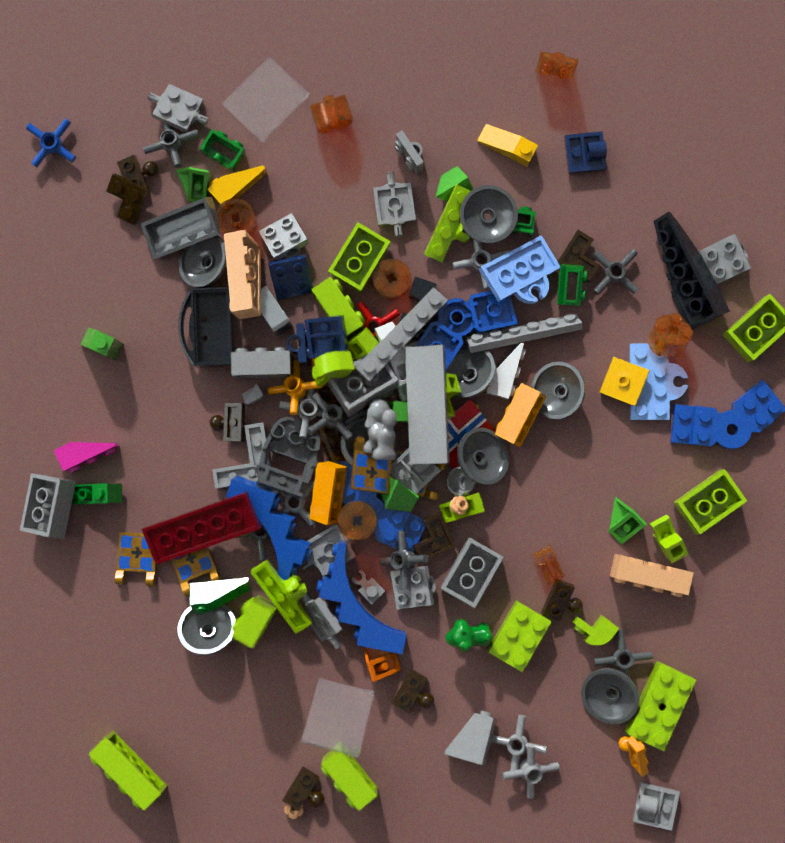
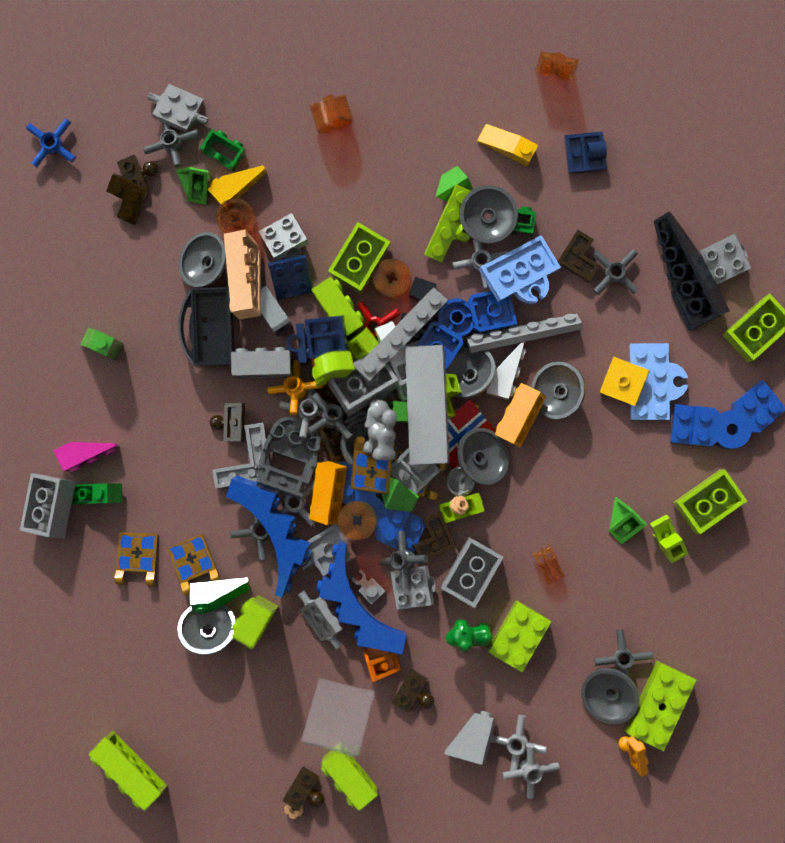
(181, 227): dark grey slope -> none
(201, 528): dark red plate -> none
(253, 395): light grey slope -> none
(265, 99): clear piece -> none
(283, 595): lime plate -> none
(394, 204): light grey plate -> none
(407, 149): light grey plate -> none
(560, 599): dark brown plate -> none
(563, 282): green window -> none
(599, 633): lime brick -> none
(651, 574): light nougat wedge -> none
(656, 806): light grey plate -> none
(670, 336): clear orange brick -> none

